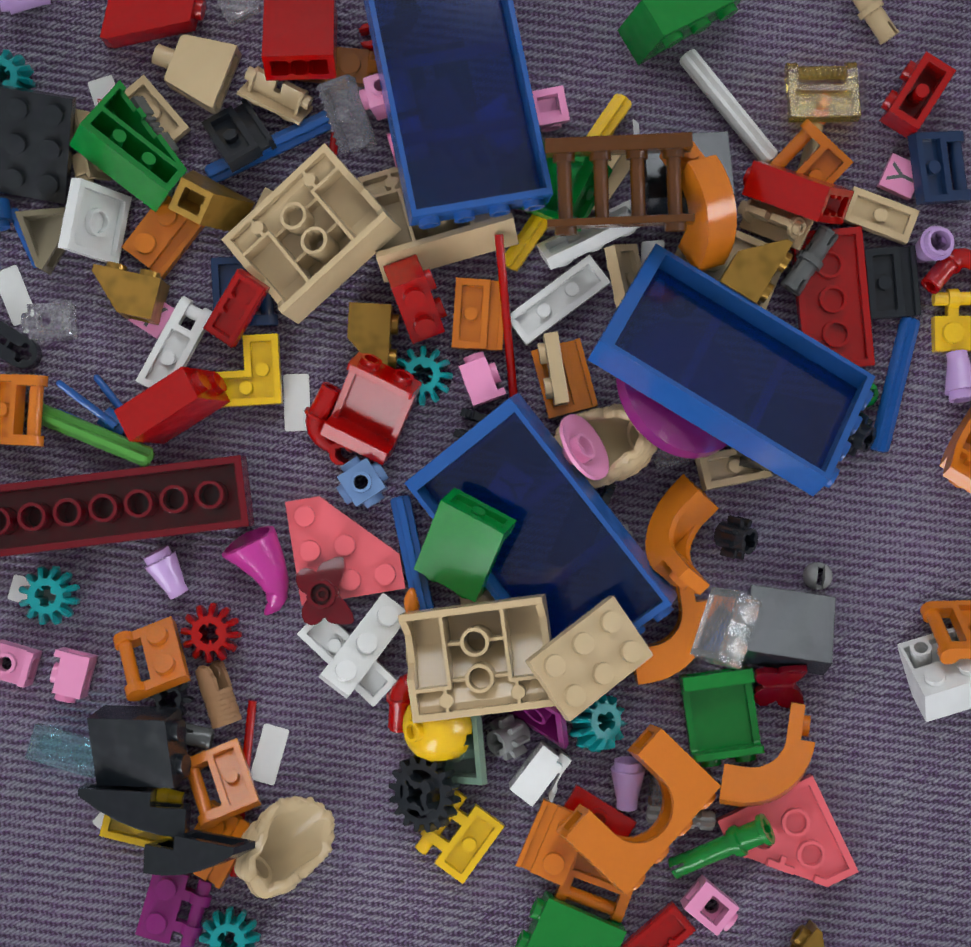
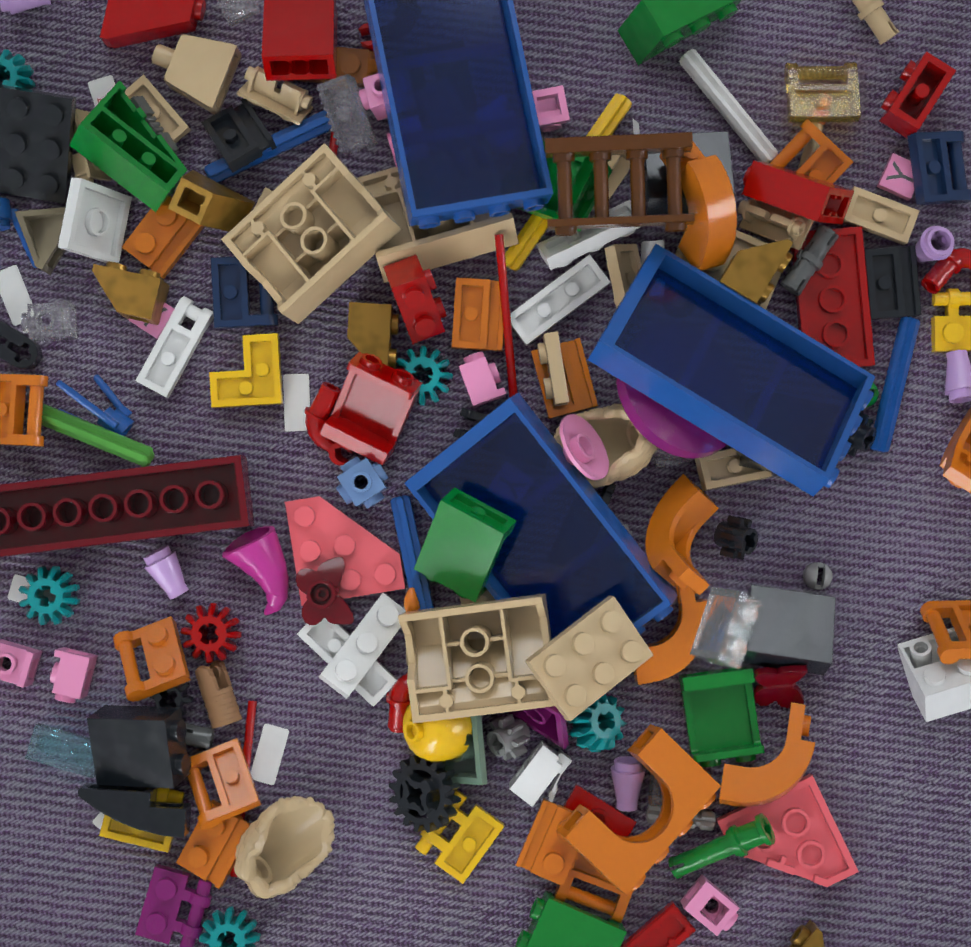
(172, 405): red brick -> none
(192, 852): black slope -> none
(236, 308): red plate -> none

